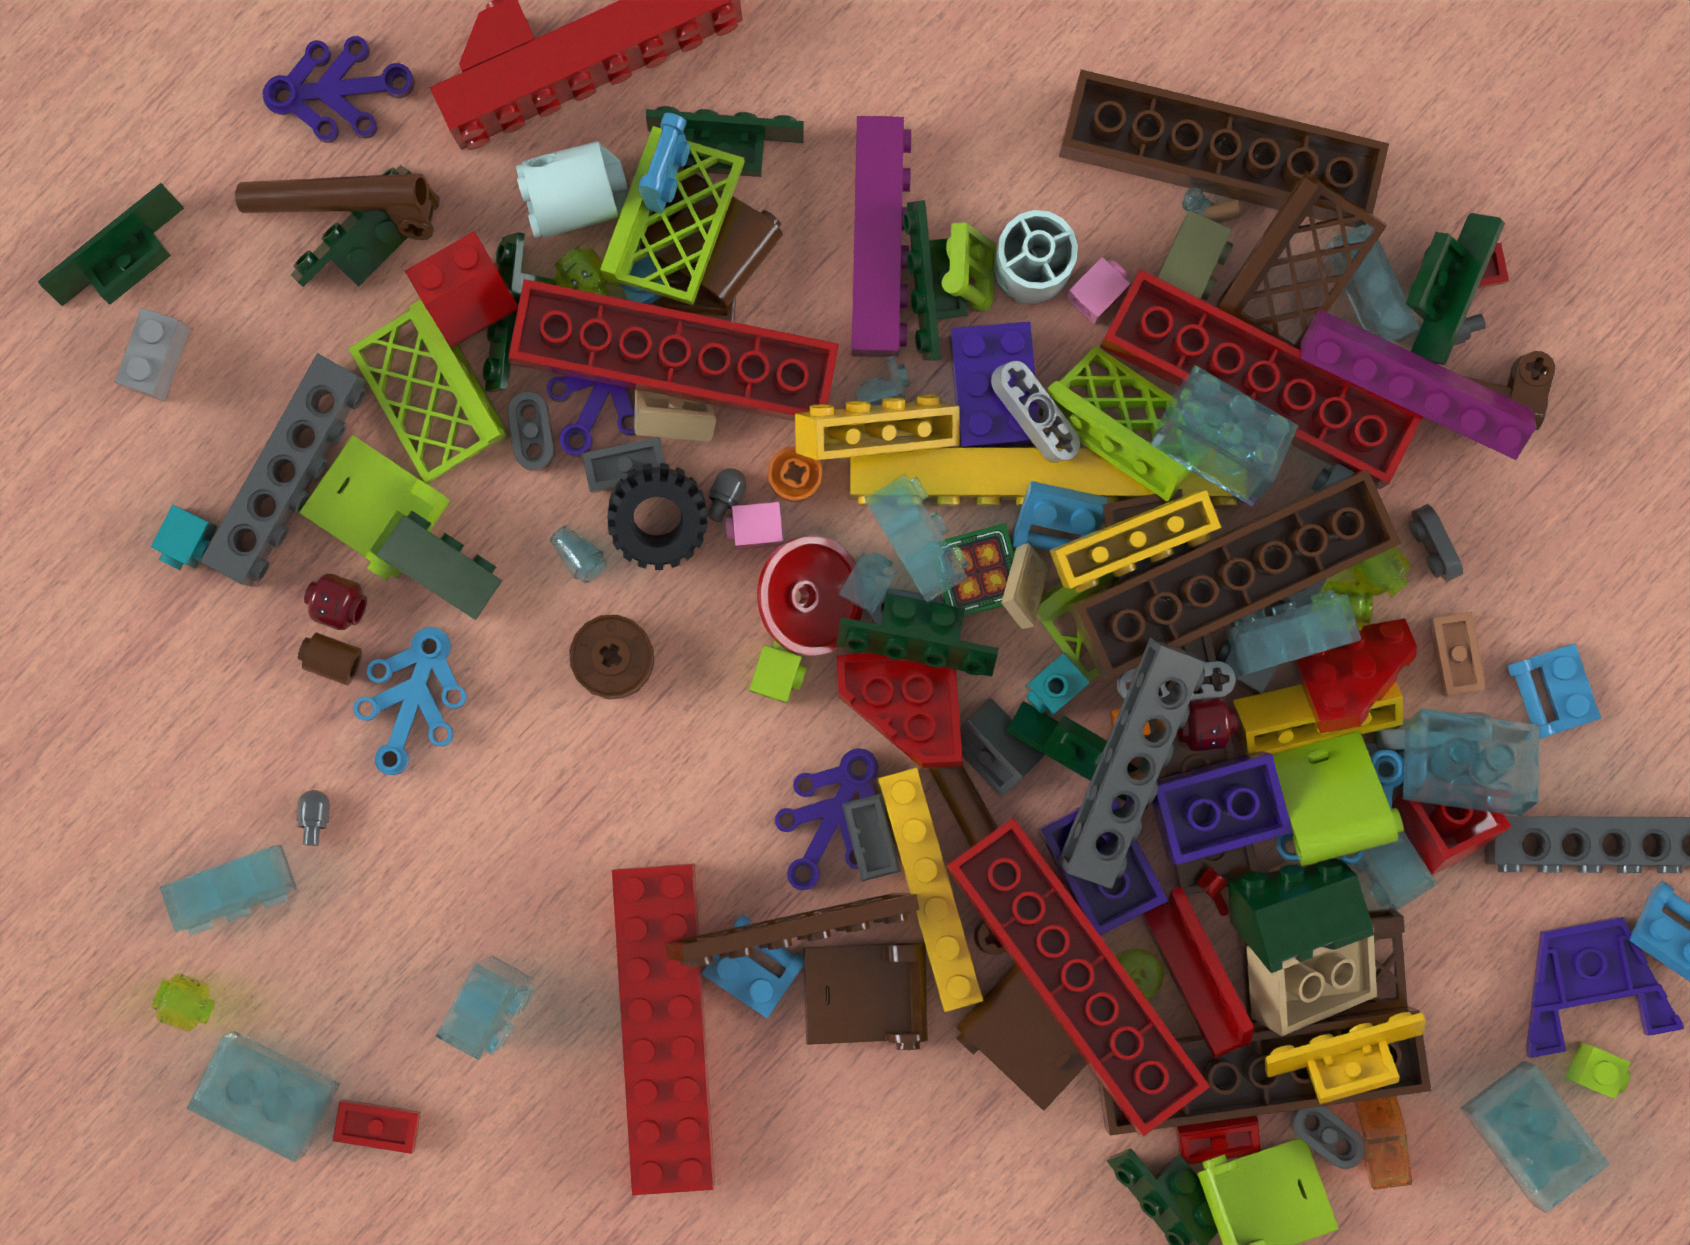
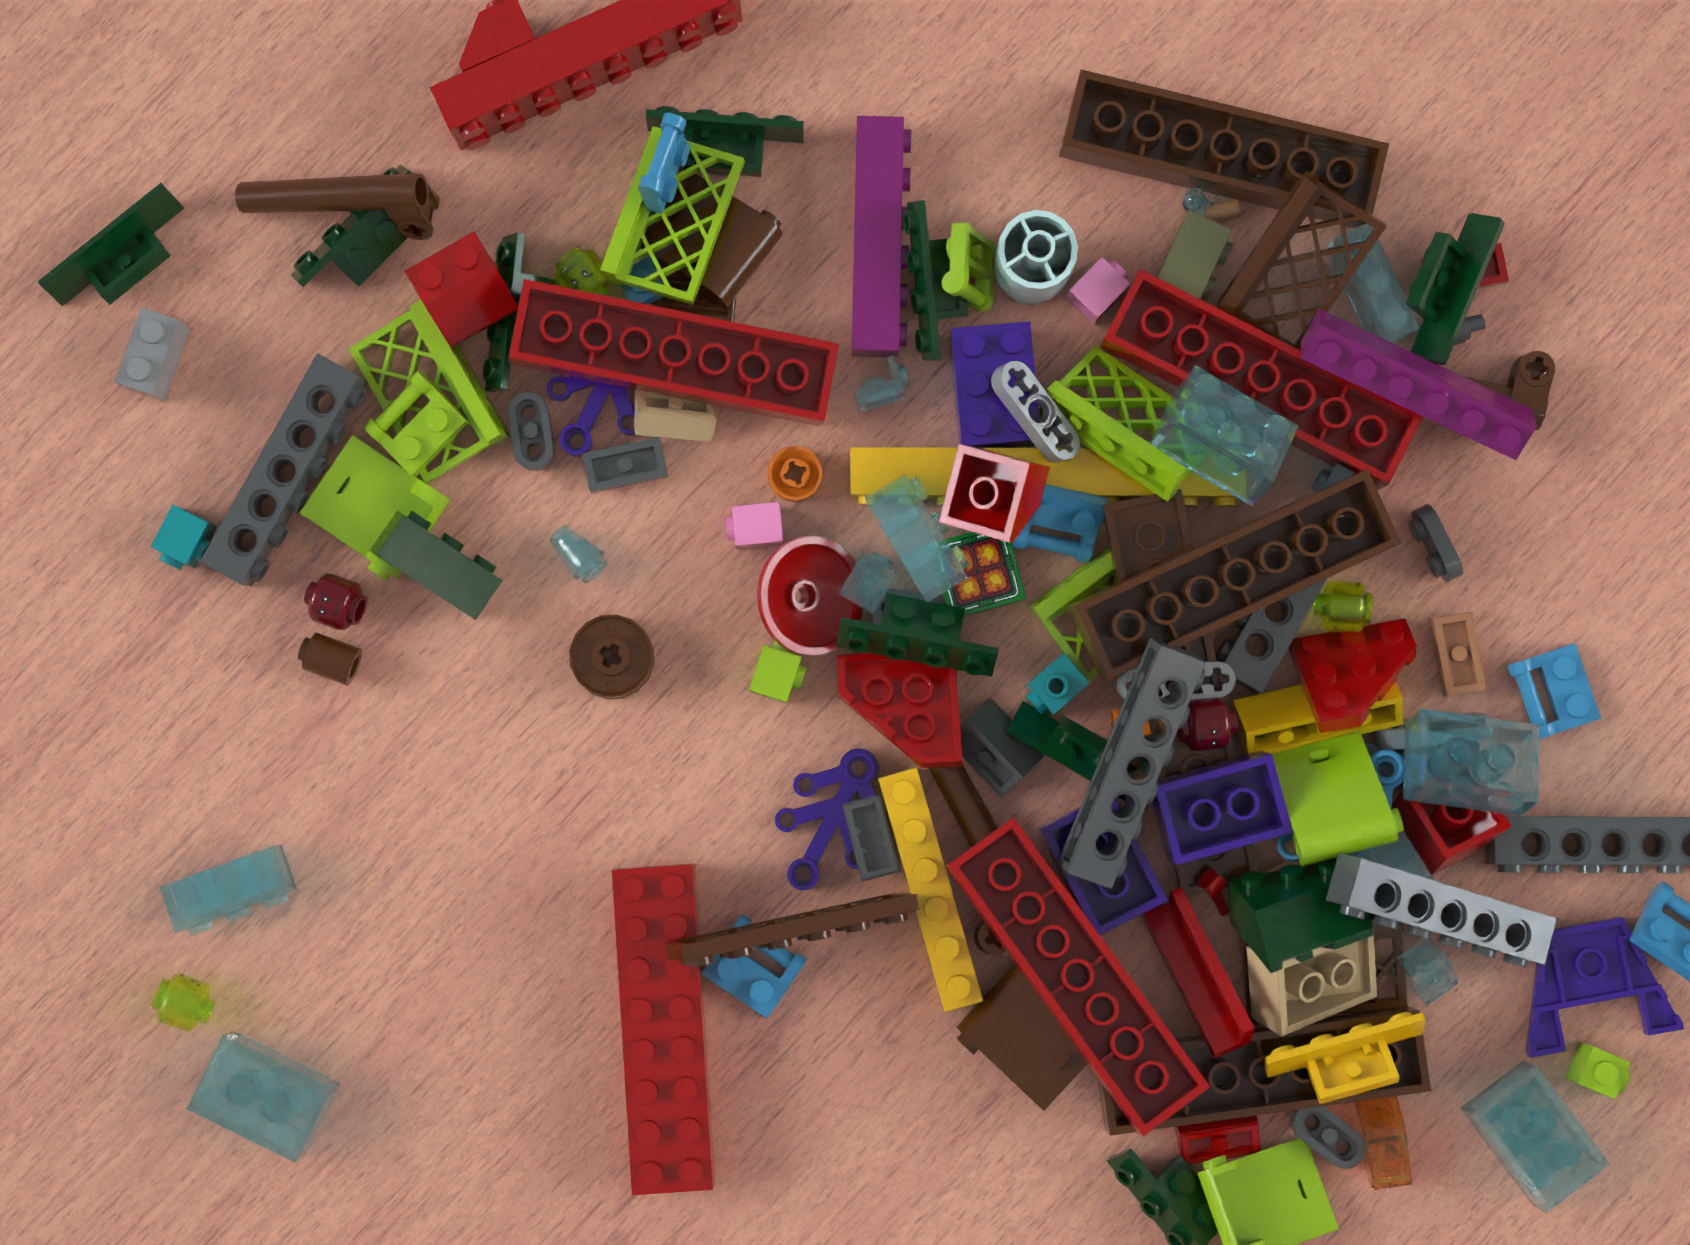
(312, 815): dark grey cylinder -> none
(332, 88): dark purple plant -> none
(376, 1126): red plate -> none
(413, 694): dark azure plant -> none
(426, 433): none -> lime plate
(484, 1007): clear light blue brick -> none
(572, 188): light aqua cylinder -> none
(650, 548): black tyre -> none
(726, 492): dark grey cylinder -> none
(871, 994): reddish brown door -> none
(878, 428): yellow brick -> none
(992, 493): none -> red slope
(1025, 586): tan plate -> none
(1134, 539): yellow brick -> none
(1141, 959): clear neon green head -> none
(1292, 632): clear light blue brick -> none
(1383, 572): clear neon green head -> none
(1429, 970): none -> clear light blue bracket
(1496, 927): none -> brick

